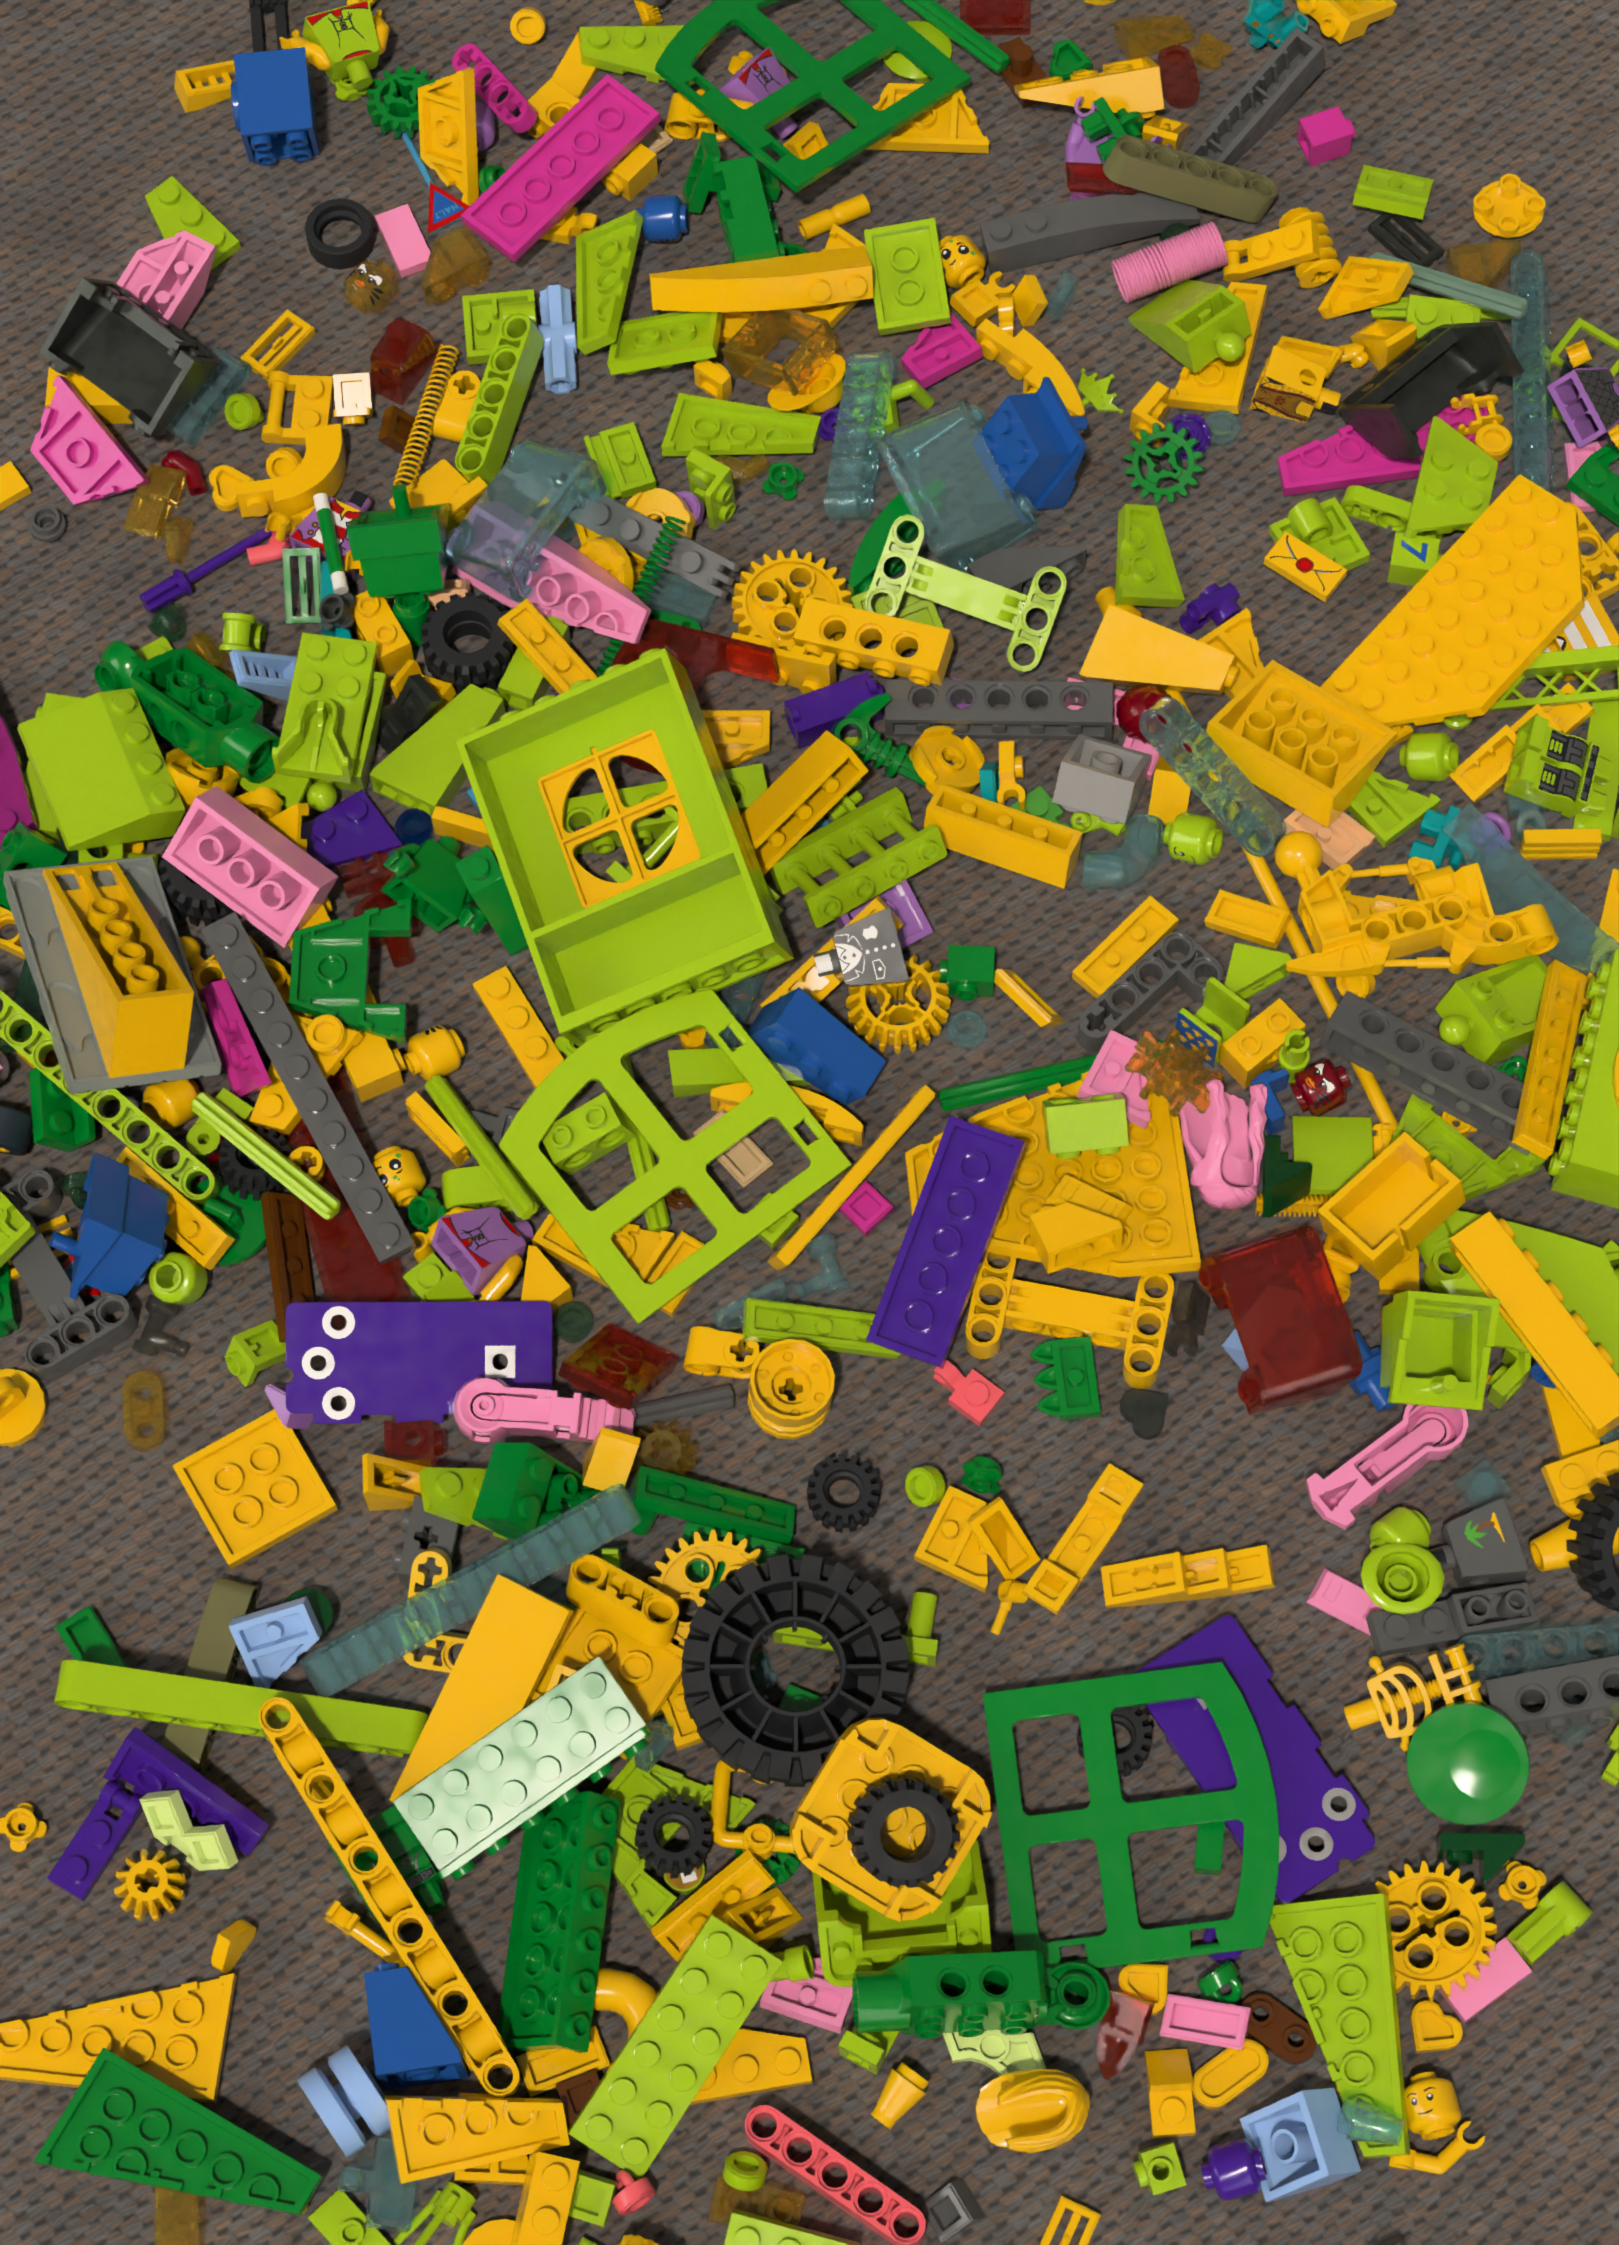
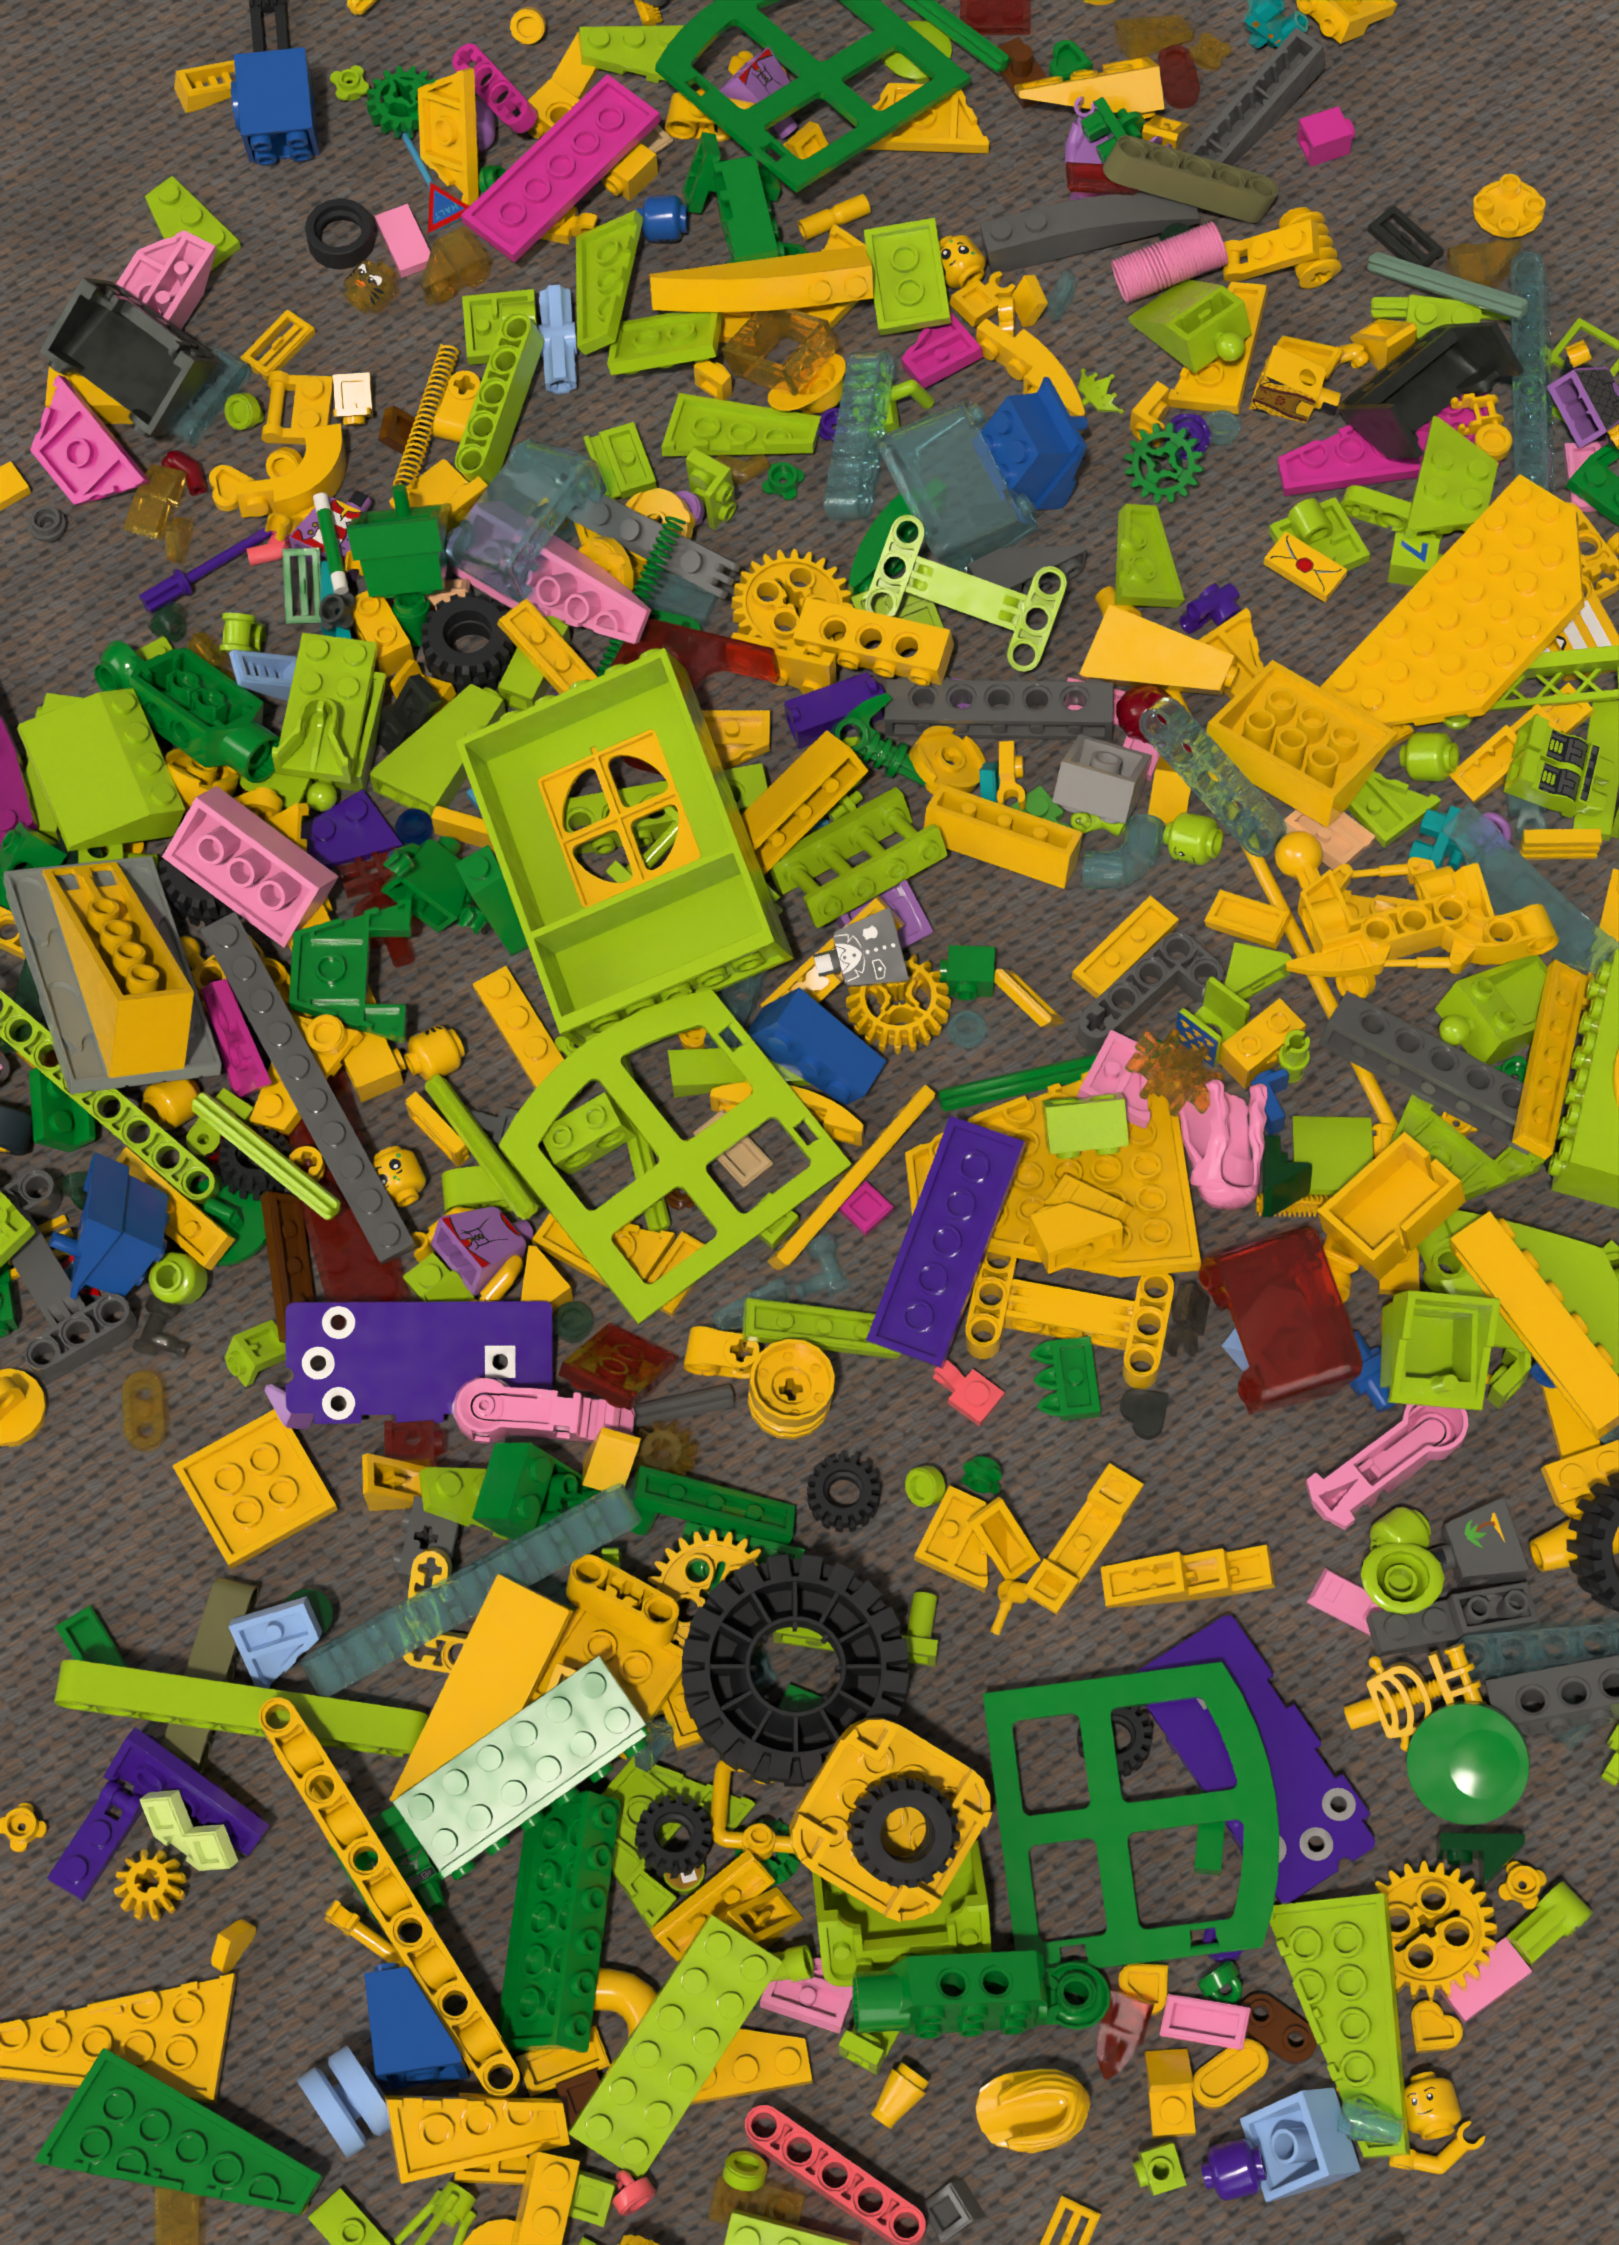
(343, 42): lime torso -> none
(388, 2200): clear light blue plate -> none
(404, 353): clear red torso -> none
(425, 1210): green plate -> none
(996, 2050): yellowish green tile -> none
(1320, 1087): dark red head -> none
(1365, 285): yellow wing -> none
(1393, 192): lime plate -> none
(1482, 1486): clear light blue plate -> none

